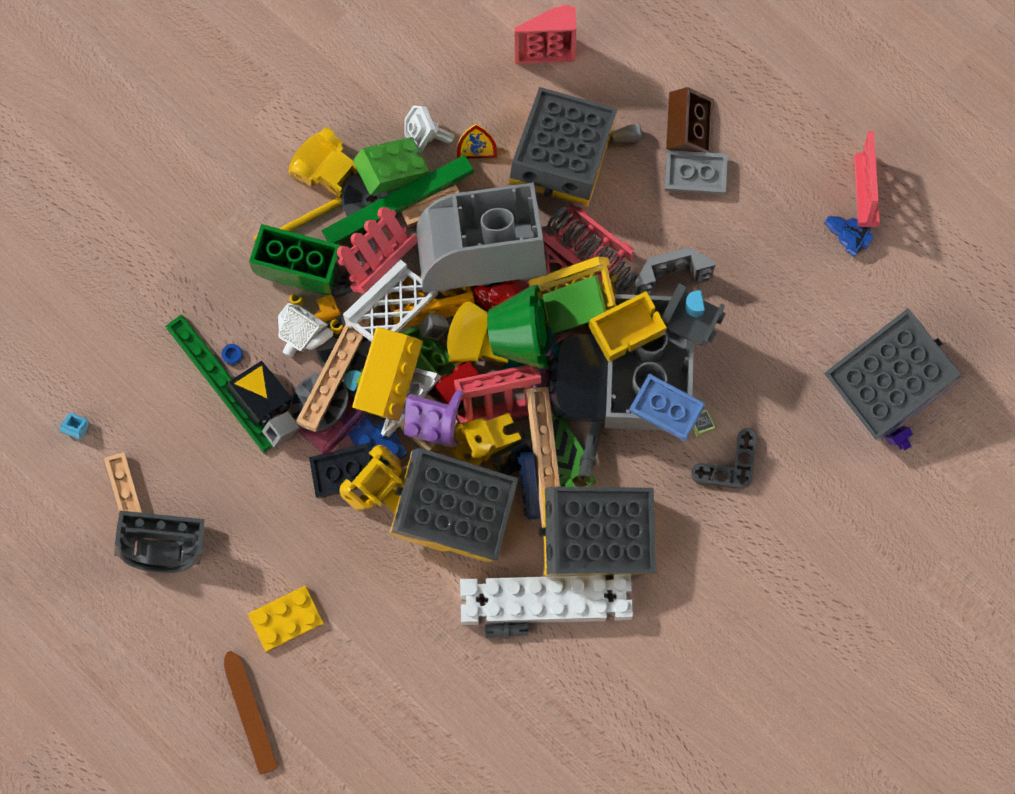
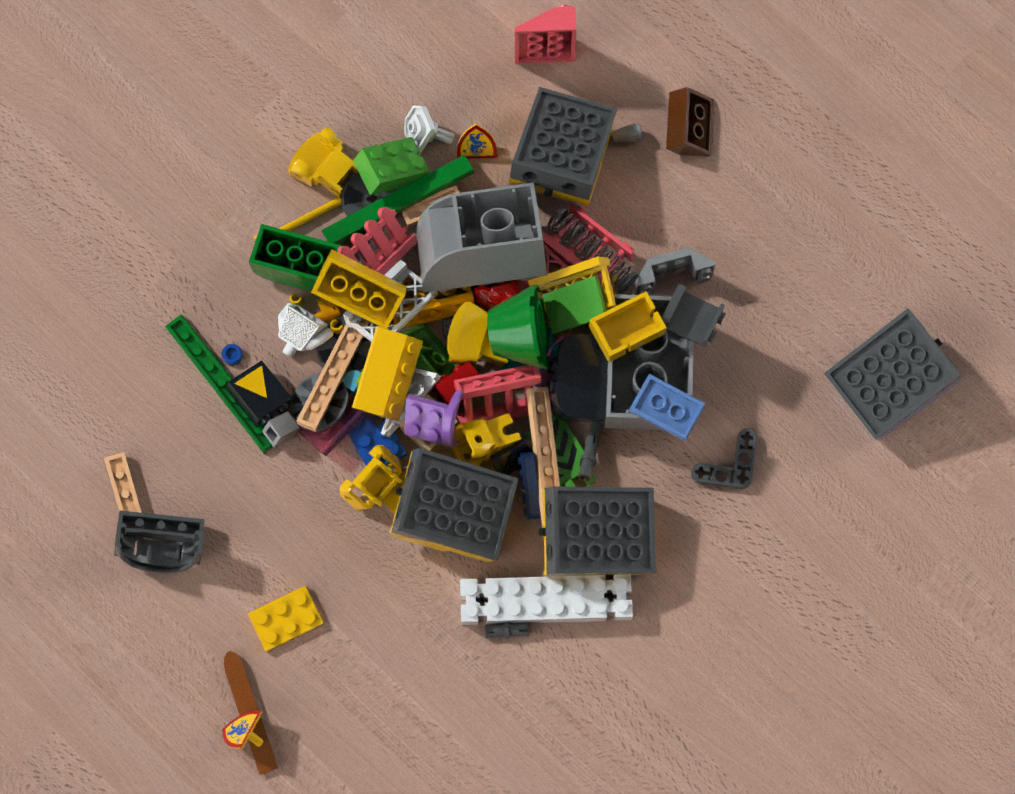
(74, 426): medium azure brick -> none
(241, 729): none -> shield
(336, 467): black plate -> none
(359, 289): none -> yellow slope
(433, 326): light grey slope -> none
(694, 304): medium azure brick -> none
(696, 172): light grey plate -> none
(703, 424): slope -> none
(849, 233): blue rock -> none
(866, 184): coral fence -> none
(899, 437): dark purple tile -> none

